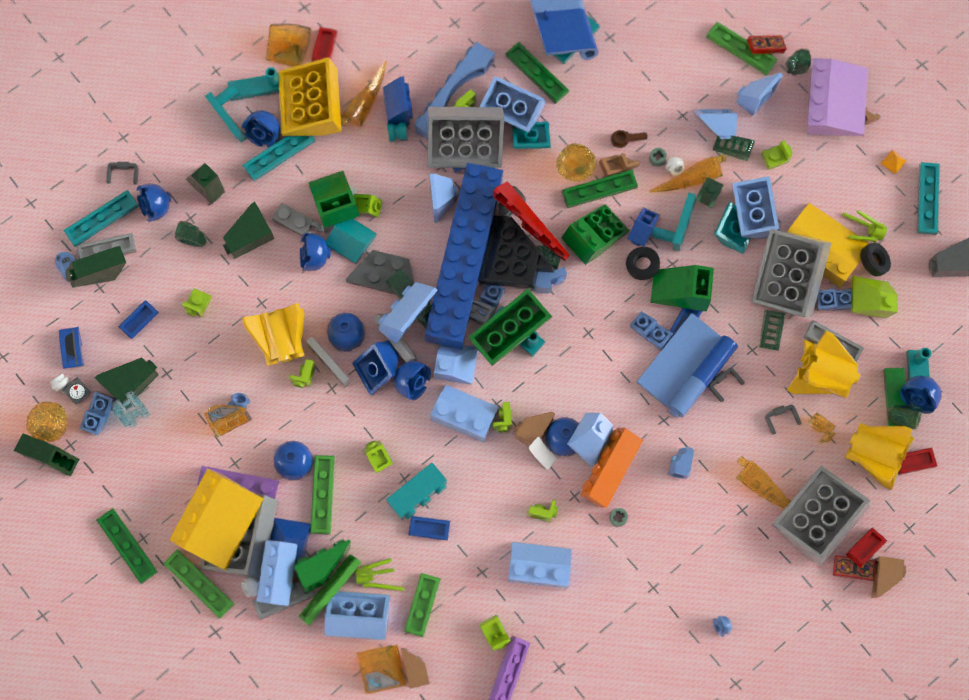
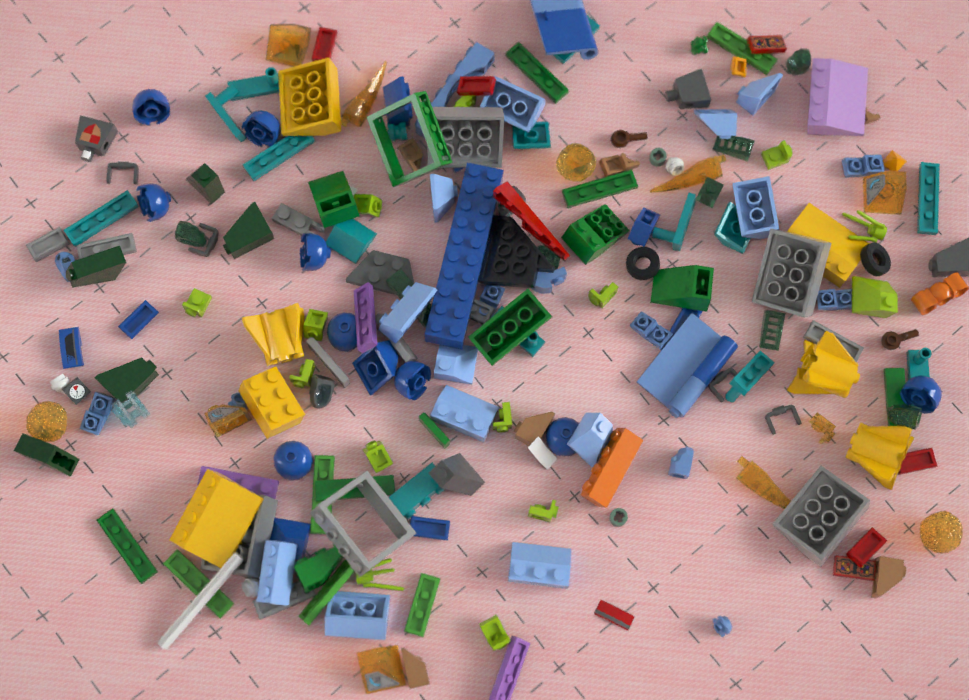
(47, 244): none -> light grey tile
(94, 137): none -> dark grey torso
(150, 106): none -> blue cylinder
(200, 601): none -> white axle
(211, 244): none -> dark grey piece
(271, 402): none -> yellow brick
(315, 324): none -> lime bracket
(321, 390): none -> dark grey rock
(327, 488): none -> green tile
(365, 318): none -> medium lavender plate
(382, 506): none -> light grey window
(411, 153): none -> medium nougat slope
(429, 128): none -> green window
(434, 430): none -> green tile
(457, 475): none -> dark grey slope
(476, 85): none -> red tile
(607, 294): none -> lime bracket
(614, 615): none -> red sticker
(690, 91): none -> dark grey torso
(699, 45): none -> green plant
(738, 66): none -> light orange slope
(749, 376): none -> teal piece
(862, 166): none -> medium blue slope
(884, 192): none -> clear yellow slope
(892, 340): none -> reddish brown plate
(939, 293): none -> orange piece
(941, 532): none -> clear yellow hair

